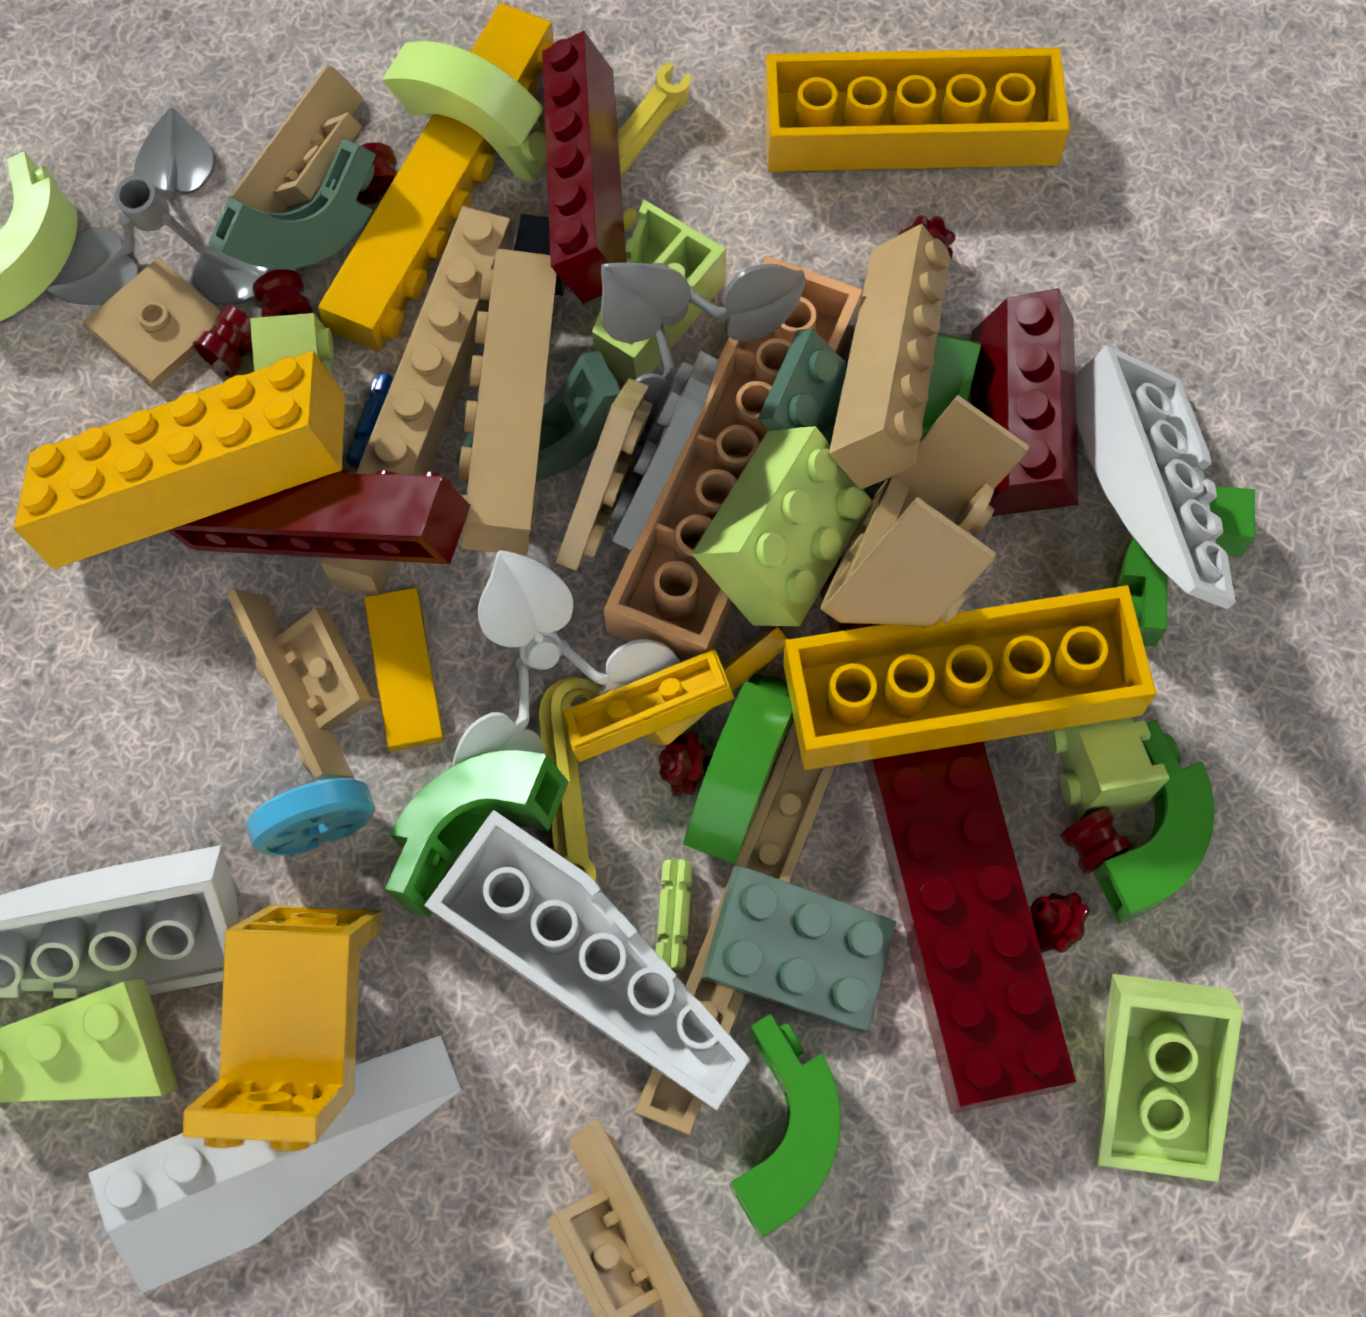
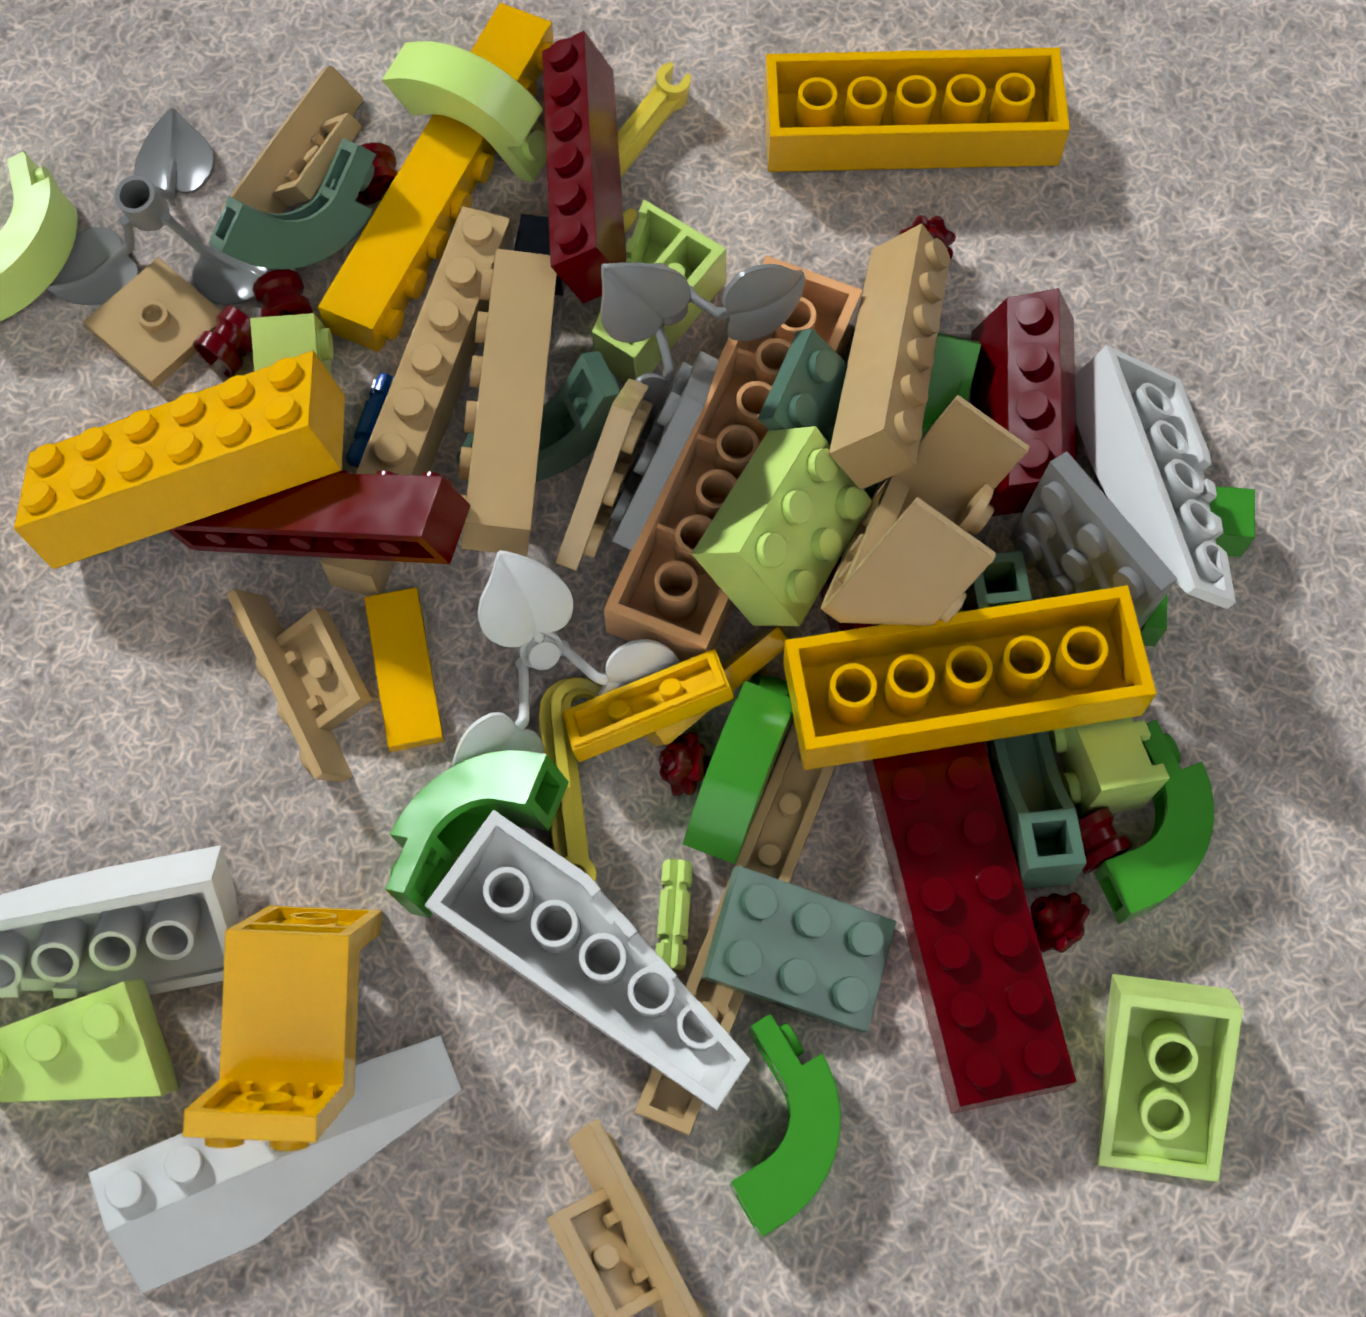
(308, 812): medium azure wheel -> none
(1027, 779): none -> sand green arch
(1086, 542): none -> light grey plate

